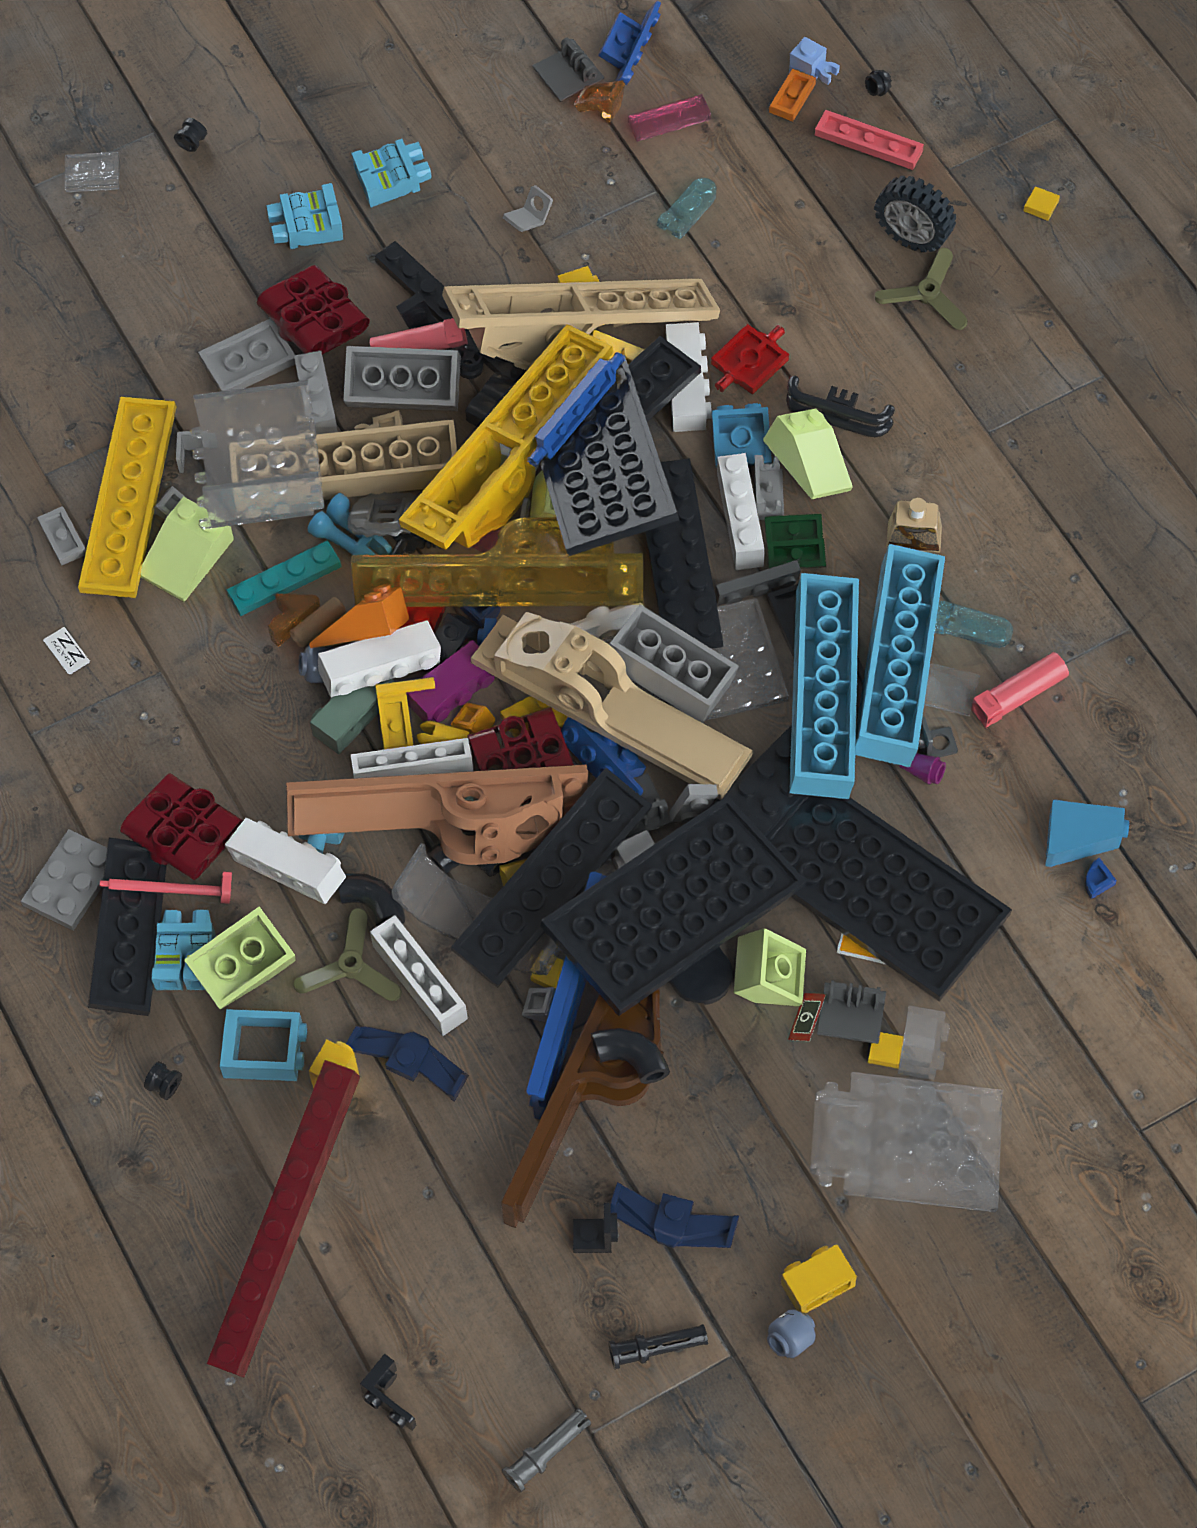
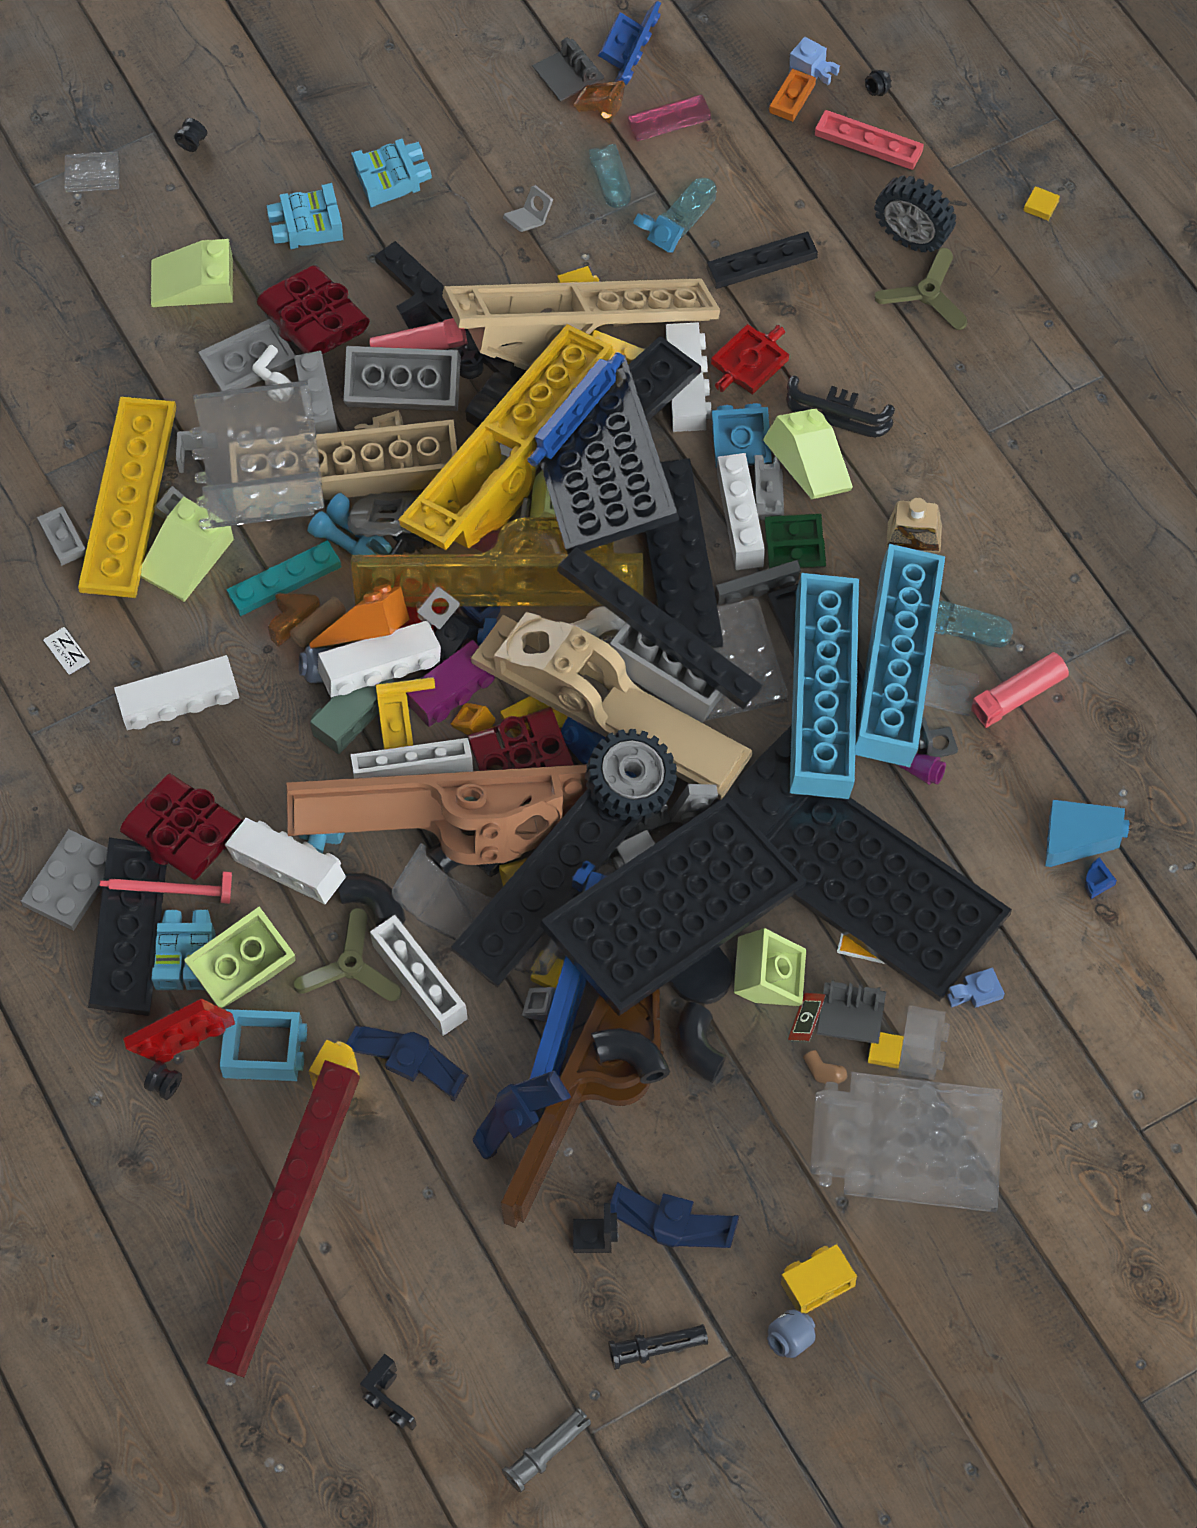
(176, 693): none -> white brick
(179, 1031): none -> red plate
(193, 275): none -> yellowish green slope
(260, 369): none -> white plate
(426, 613): none -> light grey bracket
(439, 732): yellow piece -> none
(516, 1109): none -> dark blue plate
(581, 876): none -> blue tile
(611, 176): none -> clear light blue plate
(638, 755): none -> wheel
(659, 628): none -> black plate
(662, 231): none -> dark azure plate
(694, 1044): none -> black cylinder
(762, 260): none -> black plate
(824, 1072): none -> medium nougat arm
(978, 987): none -> medium blue plate

